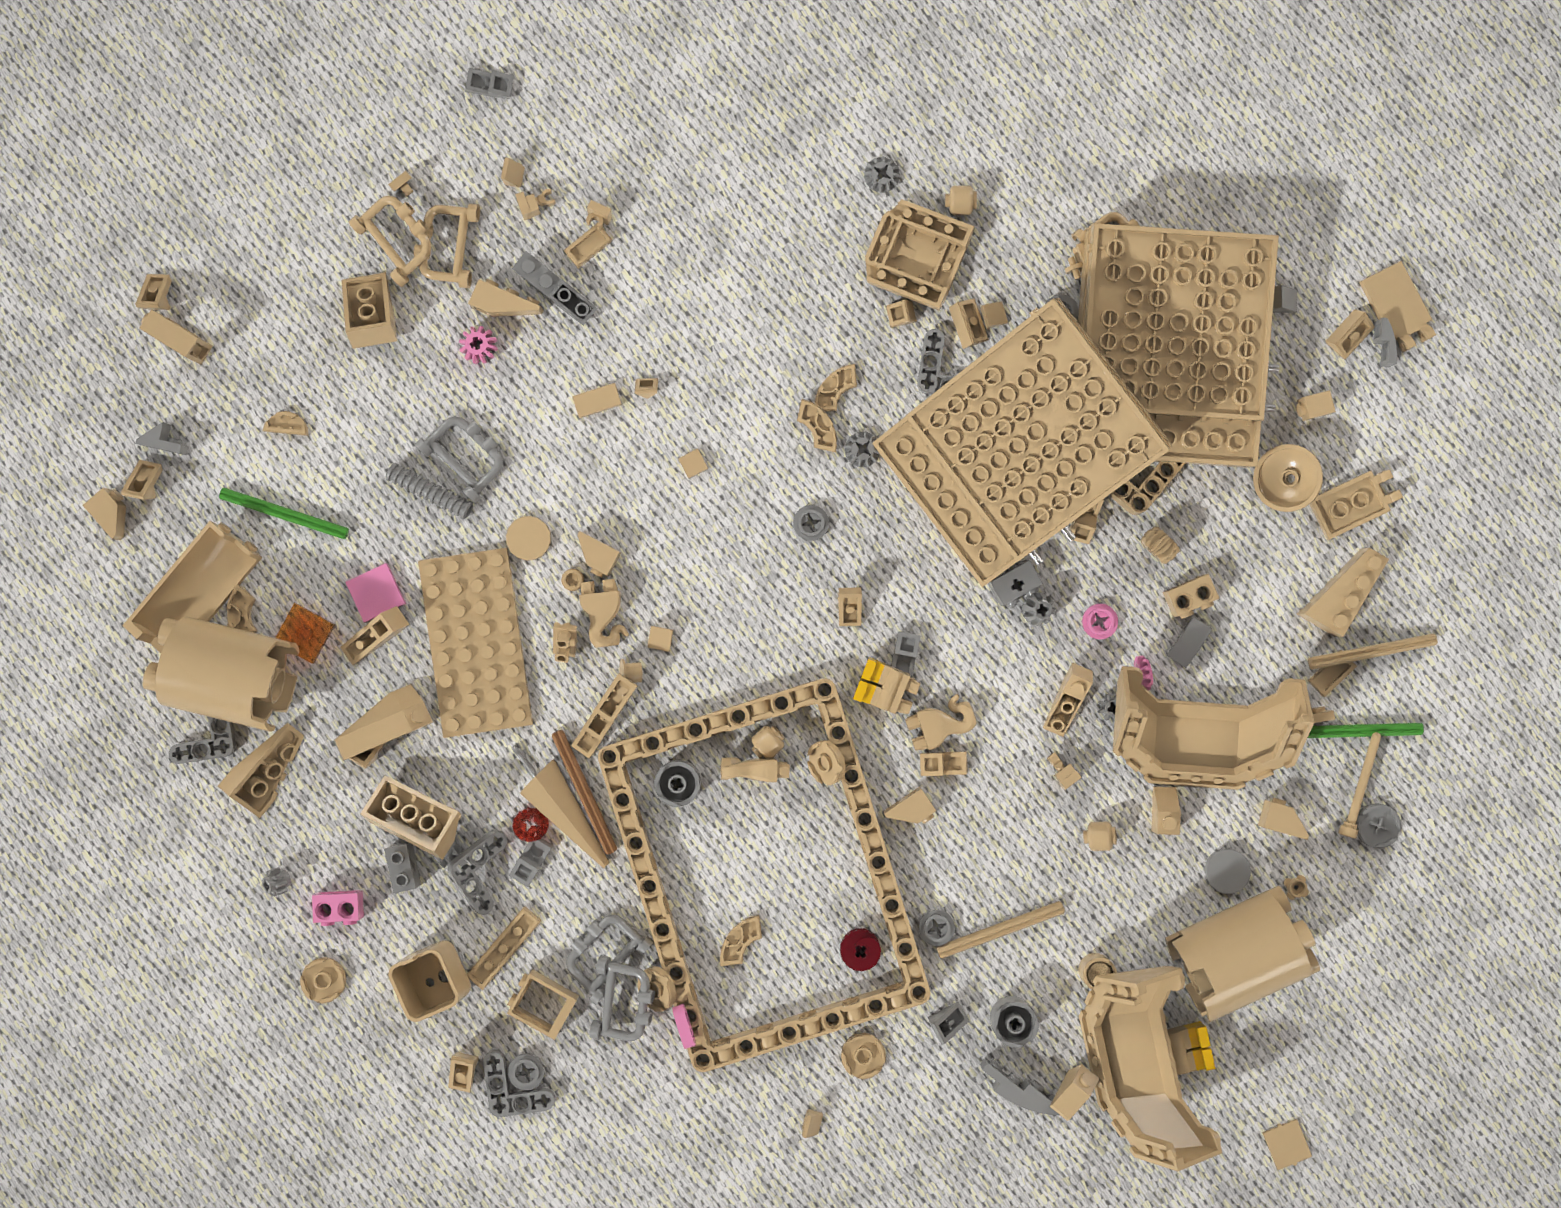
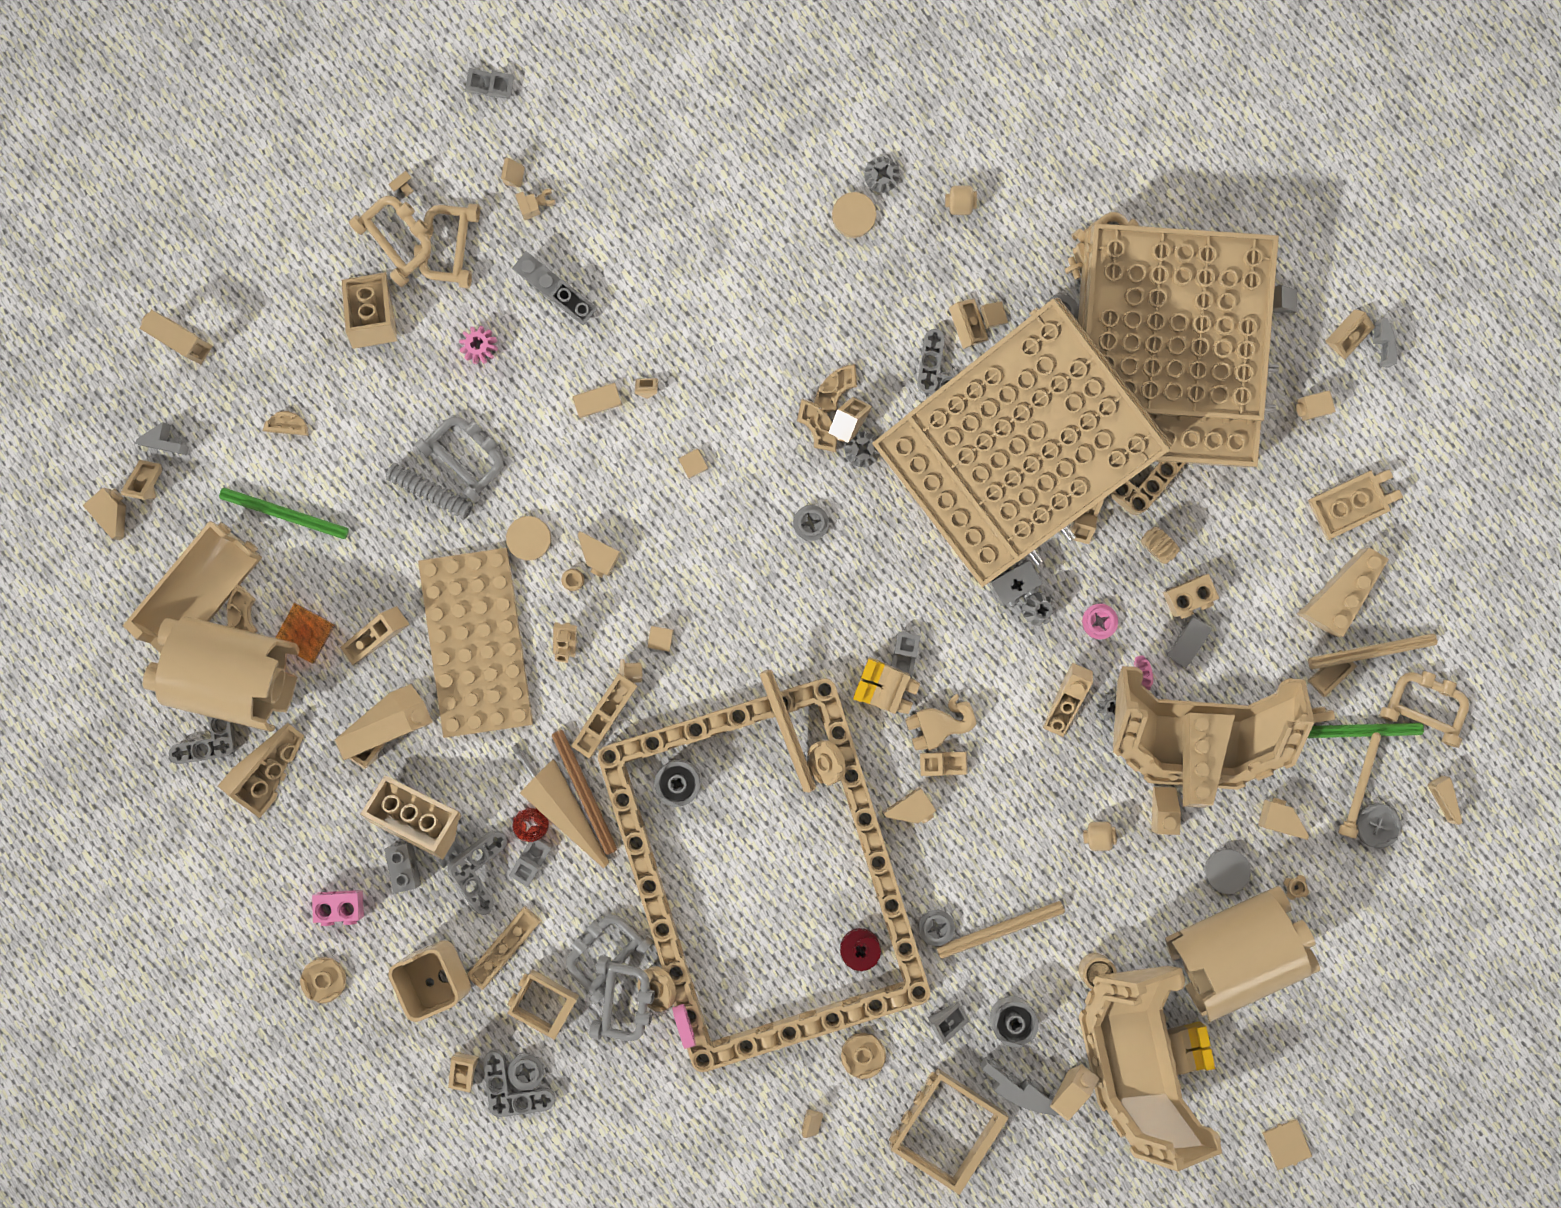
(154, 292): tan slope -> none
(276, 881): light grey gear -> none
(375, 592): bright pink tile -> none
(498, 302): tan slope -> none
(587, 246): tan tile -> none
(598, 212): tan tile -> none
(602, 610): tan hips -> none
(739, 939): tan tile -> none
(755, 769): tan hips -> none
(768, 742): tan head -> none
(787, 730): none -> tan axle
(849, 419): none -> tan slope
(850, 606): tan slope -> none
(854, 214): none -> tan tile
(901, 313): tan slope -> none
(917, 253): tan wedge -> none
(977, 1152): none -> tan window
(1066, 774): tan piece -> none
(1203, 756): none -> tan wedge
(1272, 476): tan dish -> none
(1396, 298): tan tile -> none
(1445, 796): none -> tan slope
(1447, 688): none -> tan bar

